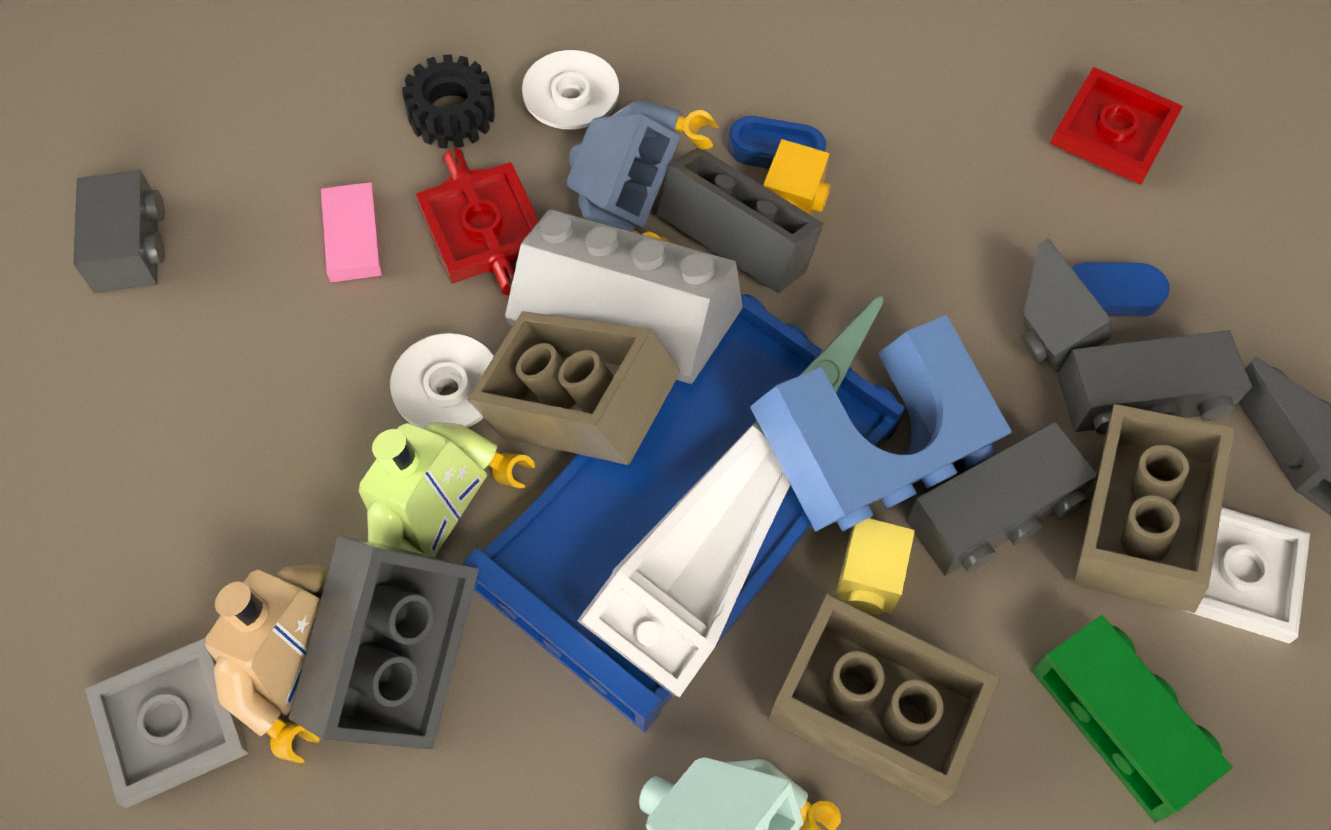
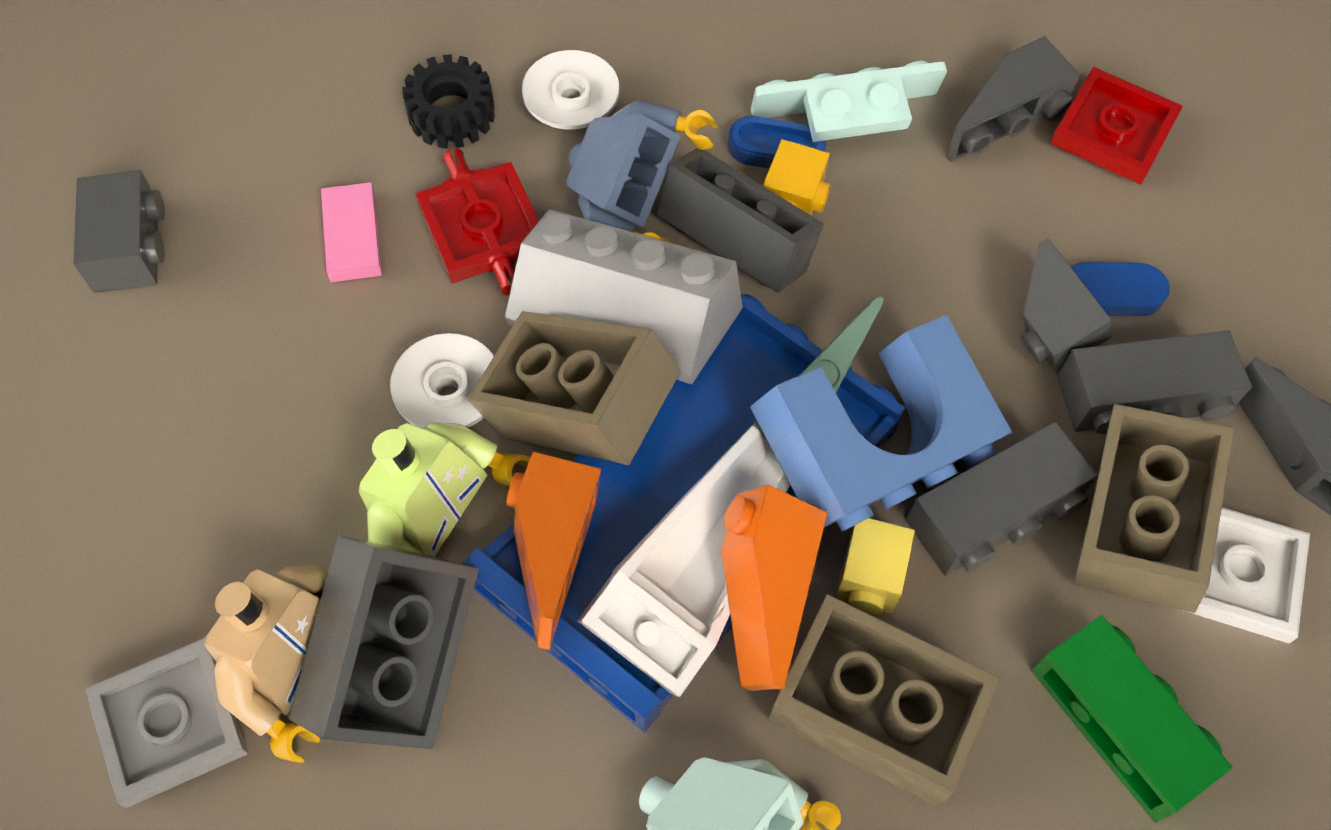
(550, 526): none -> orange slope
(767, 576): none -> orange slope
(853, 102): none -> light aqua bracket
(1022, 90): none -> dark grey slope

